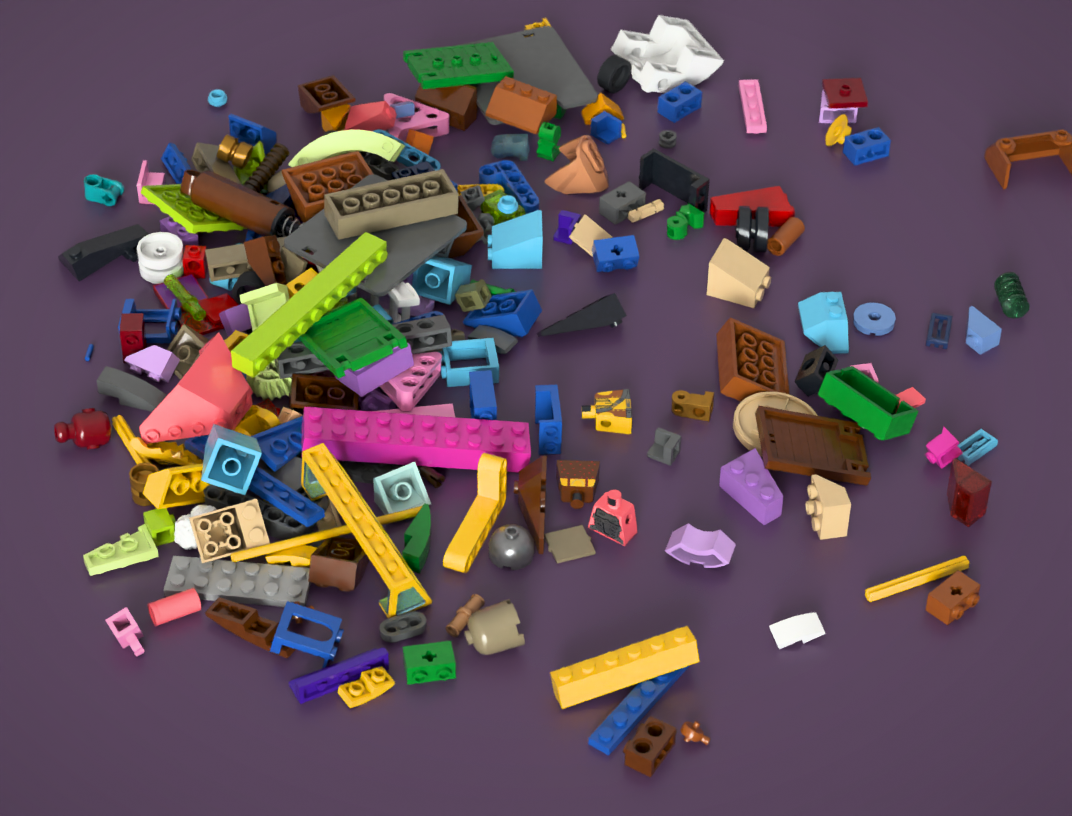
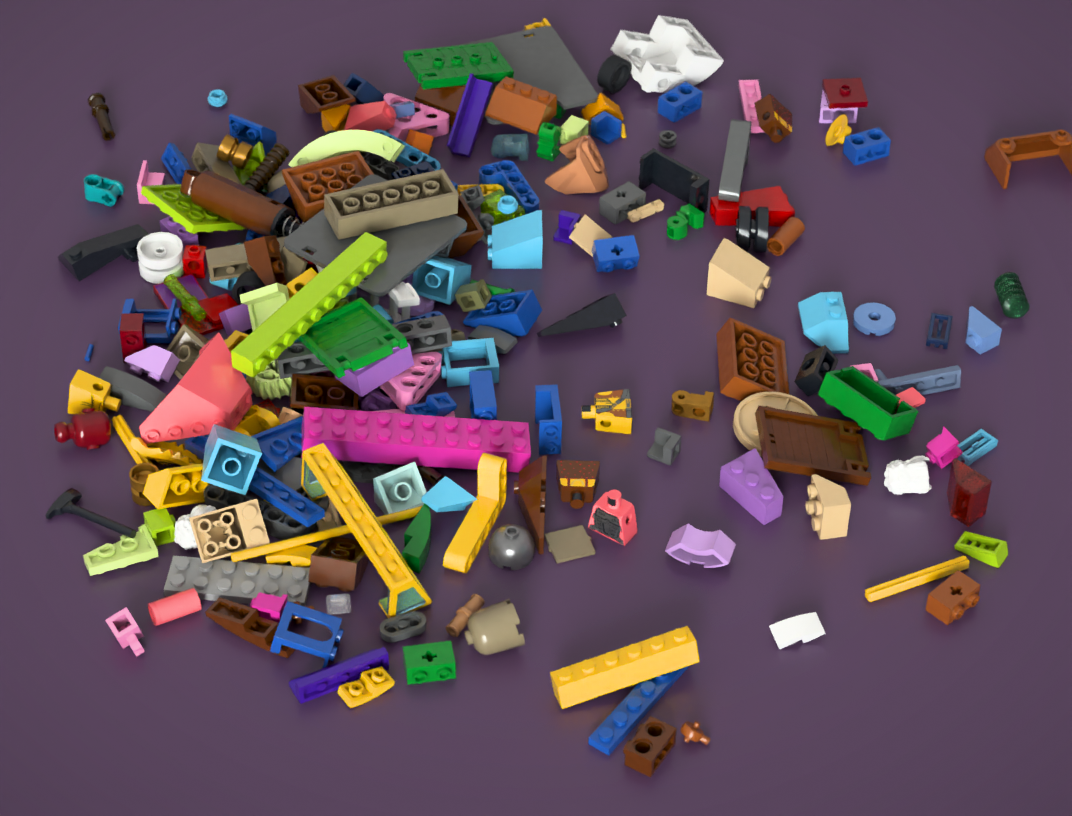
(66, 504): none -> black piece
(90, 392): none -> yellow torso
(100, 111): none -> dark brown pin
(269, 606): none -> dark pink brick
(338, 603): none -> clear slope
(362, 90): none -> dark blue slope
(435, 405): none -> blue slope
(447, 497): none -> medium azure slope
(469, 116): none -> dark purple panel
(573, 129): none -> yellowish green brick
(735, 159): none -> dark grey beam
(773, 118): none -> reddish brown torso
(908, 476): none -> white hair
(923, 382): none -> sand blue piece
(996, 551): none -> lime slope

